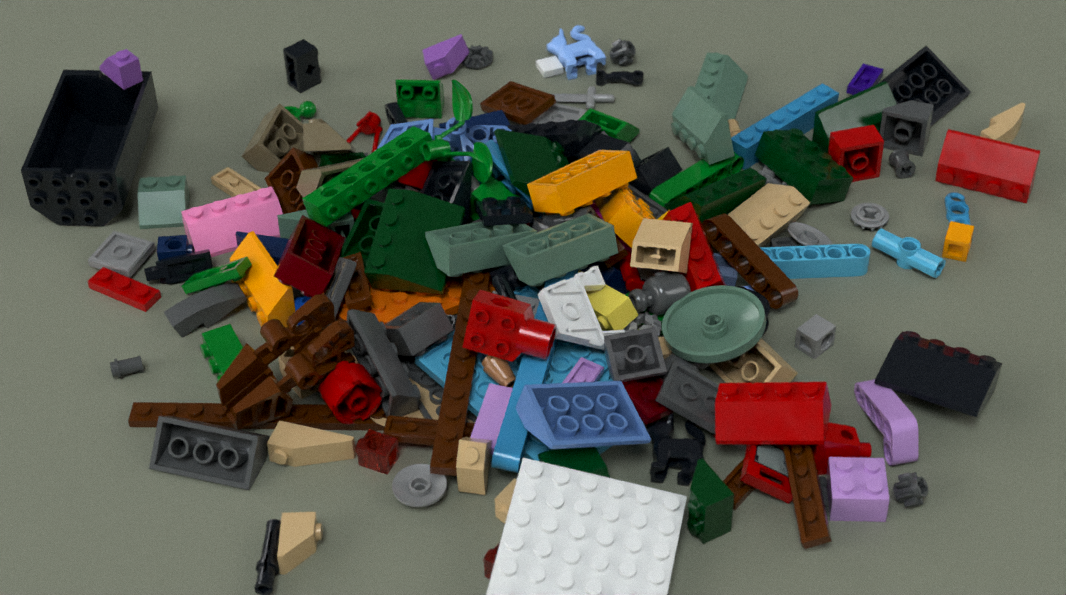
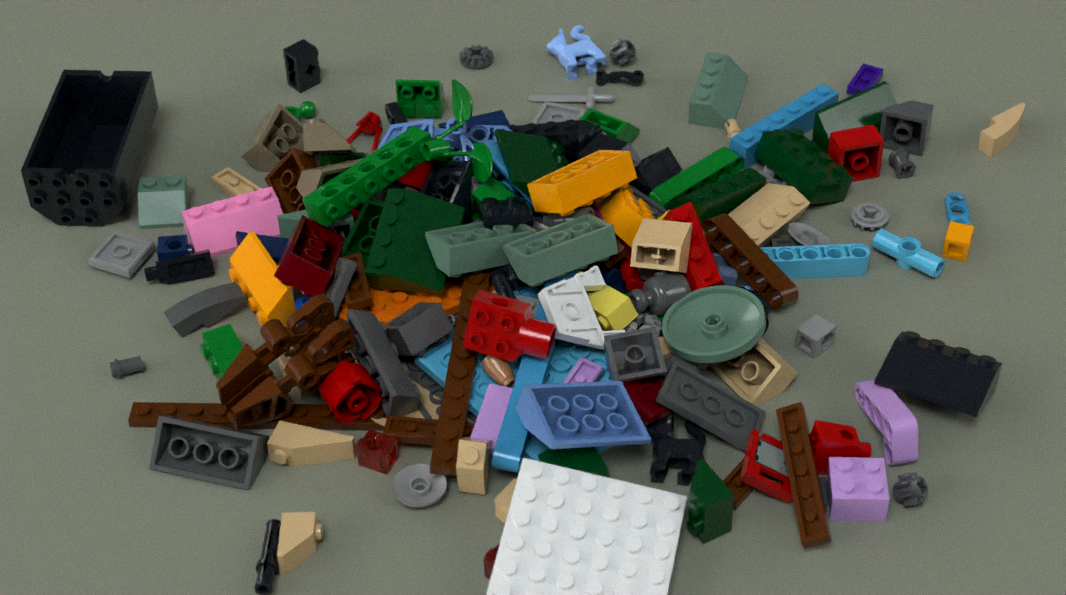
(123, 69): medium lavender slope -> none
(124, 289): red plate -> none
(217, 276): green plate -> none
(445, 56): medium lavender slope -> none
(519, 102): reddish brown plate -> none
(549, 66): white tile -> none
(702, 127): sand green slope -> none
(772, 413): red slope -> none
(927, 81): black slope -> none
(987, 166): red slope -> none

